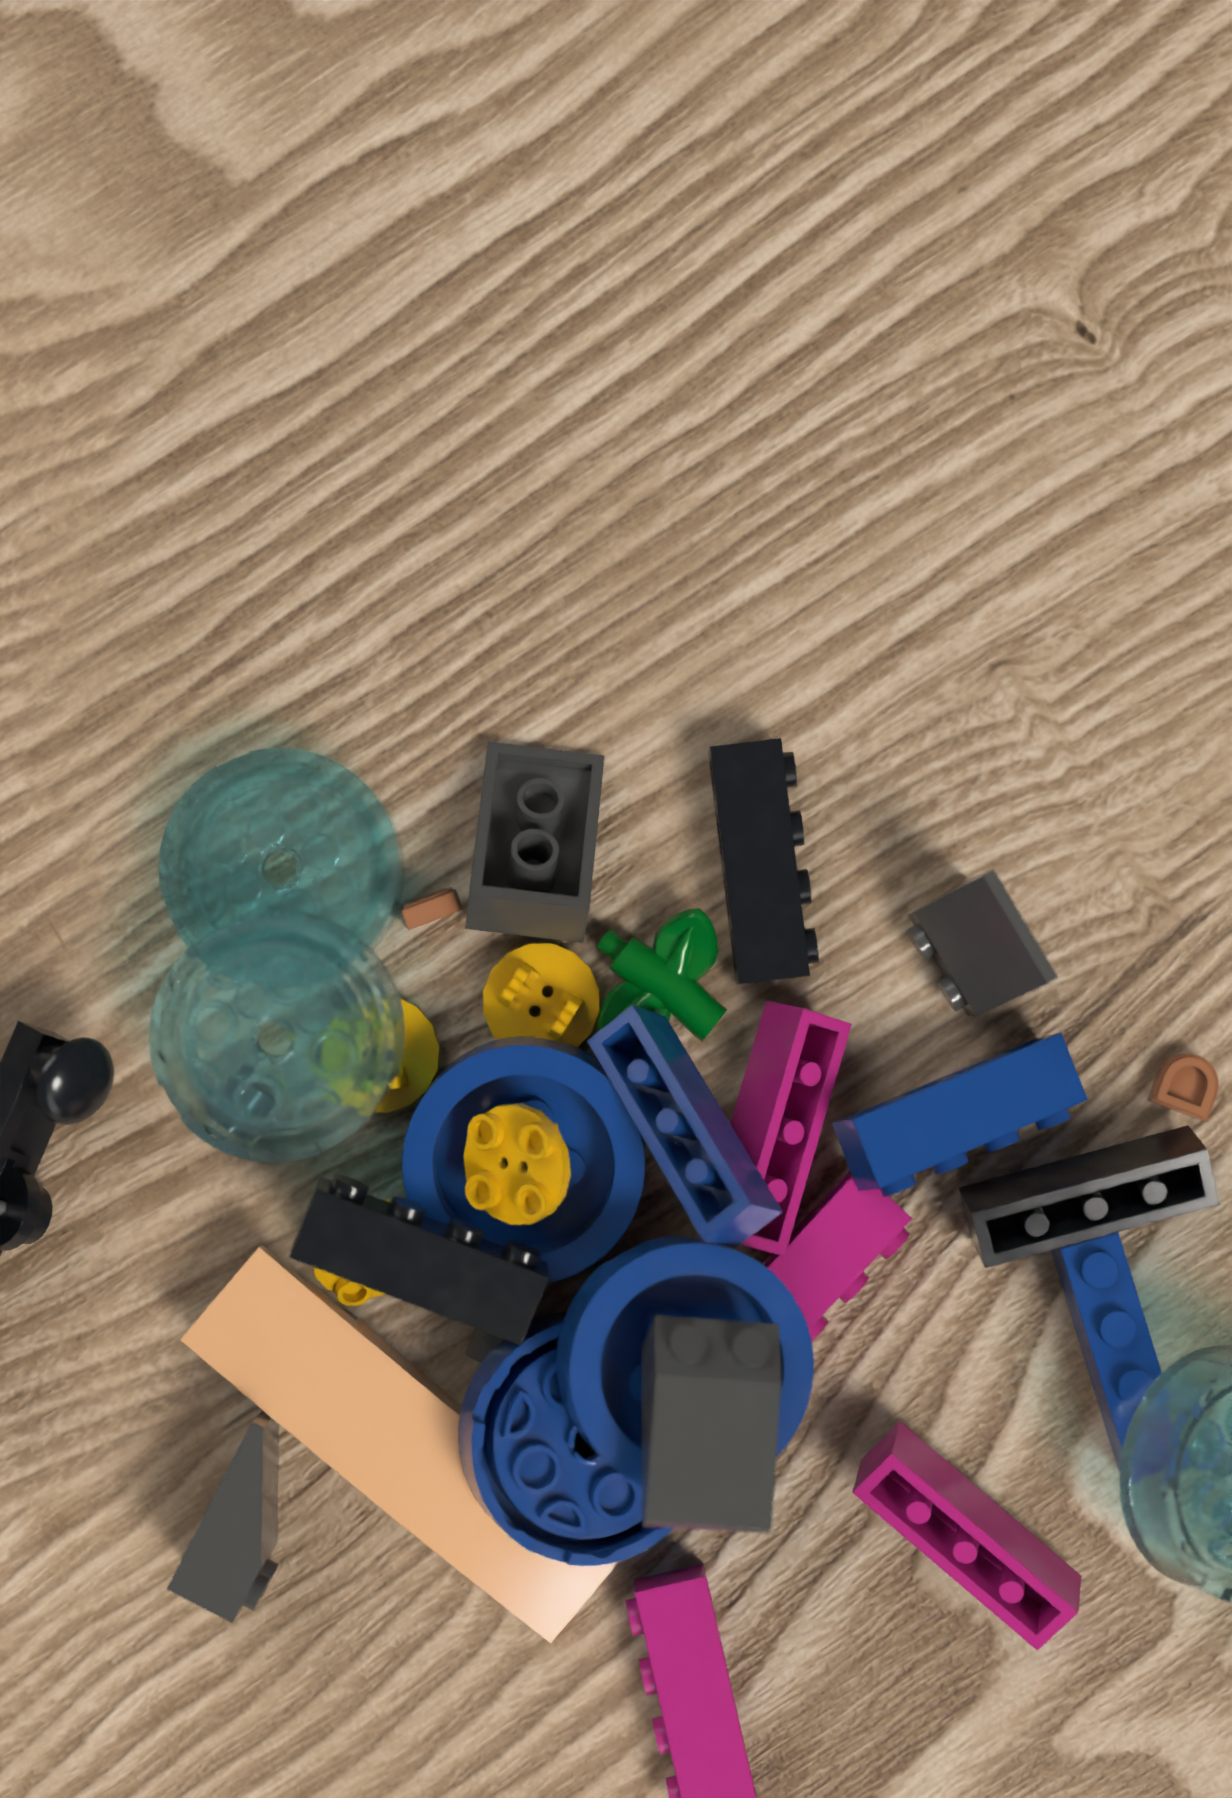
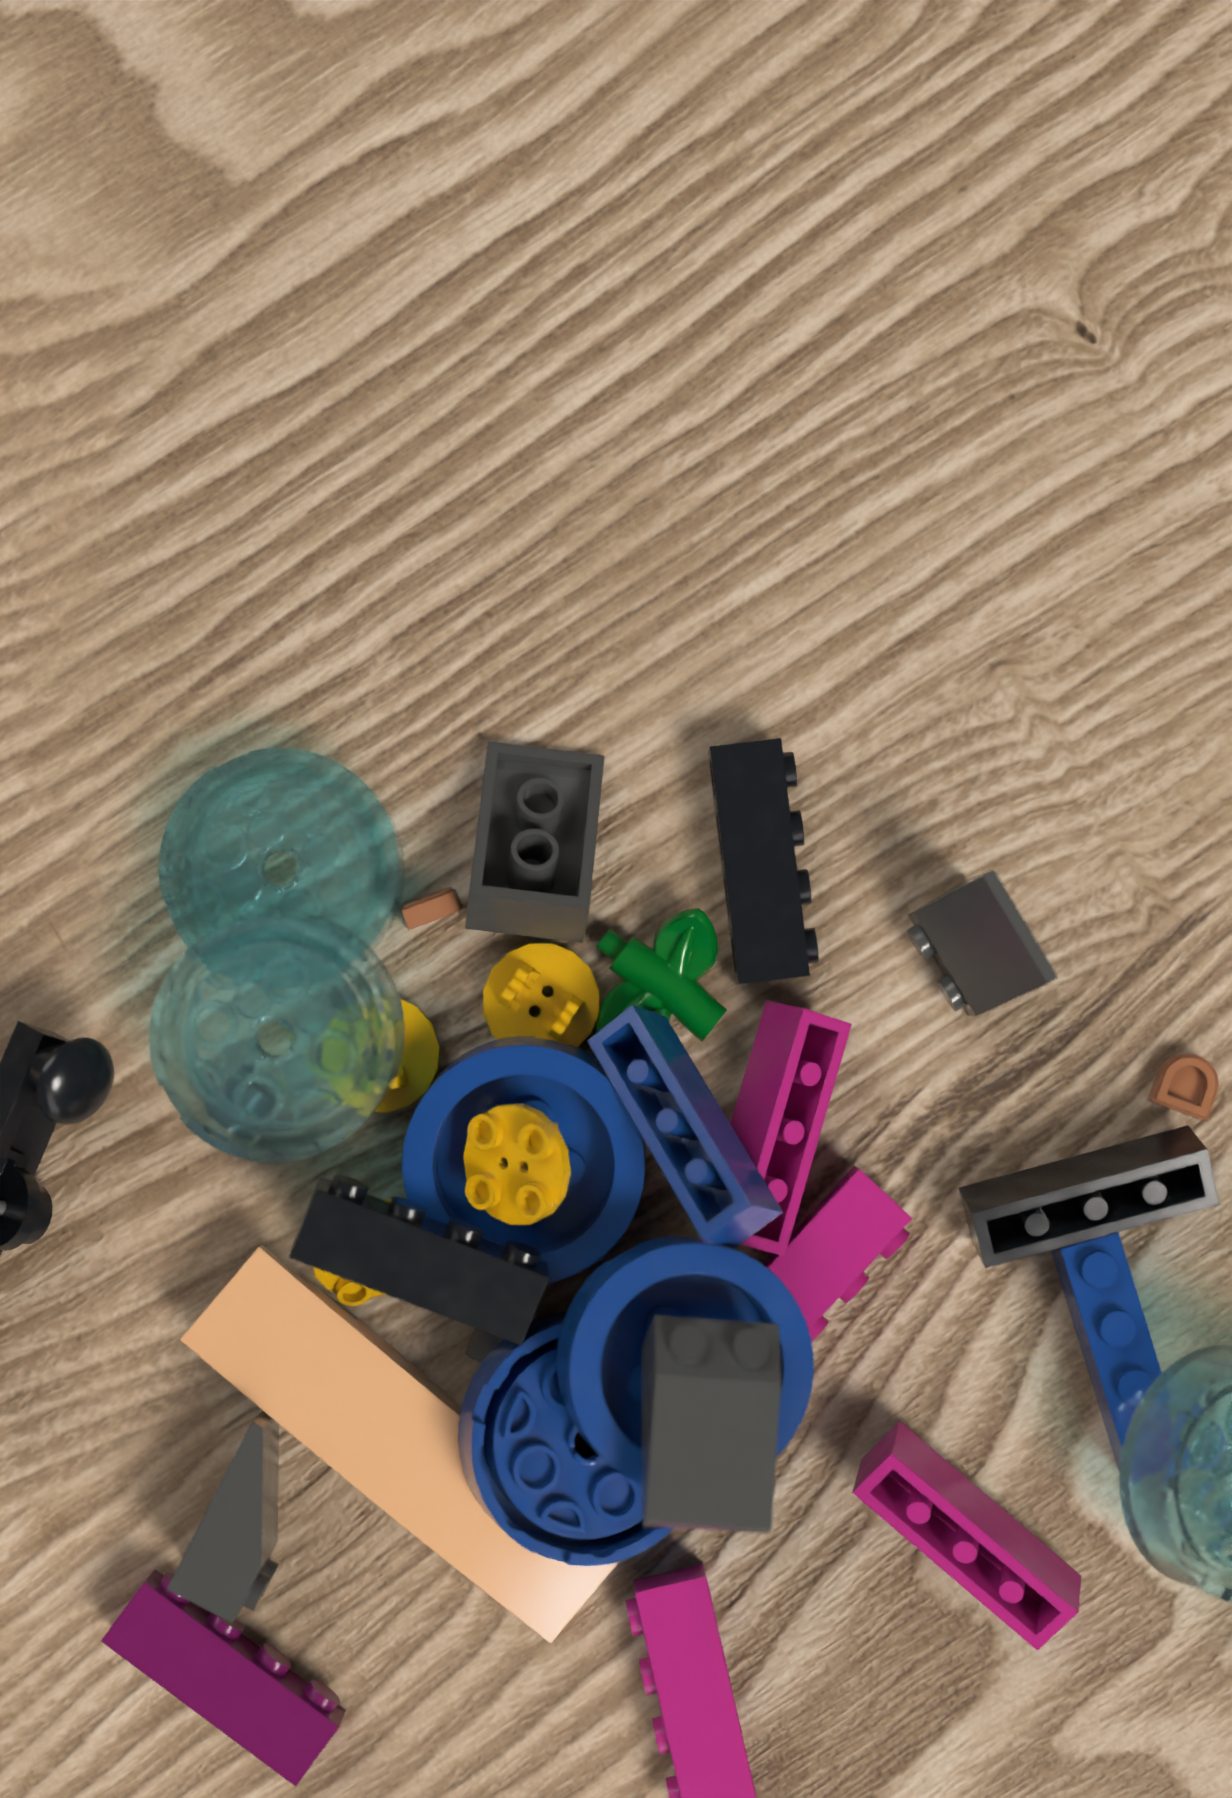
(227, 1677): none -> magenta brick
(959, 1113): blue brick -> none

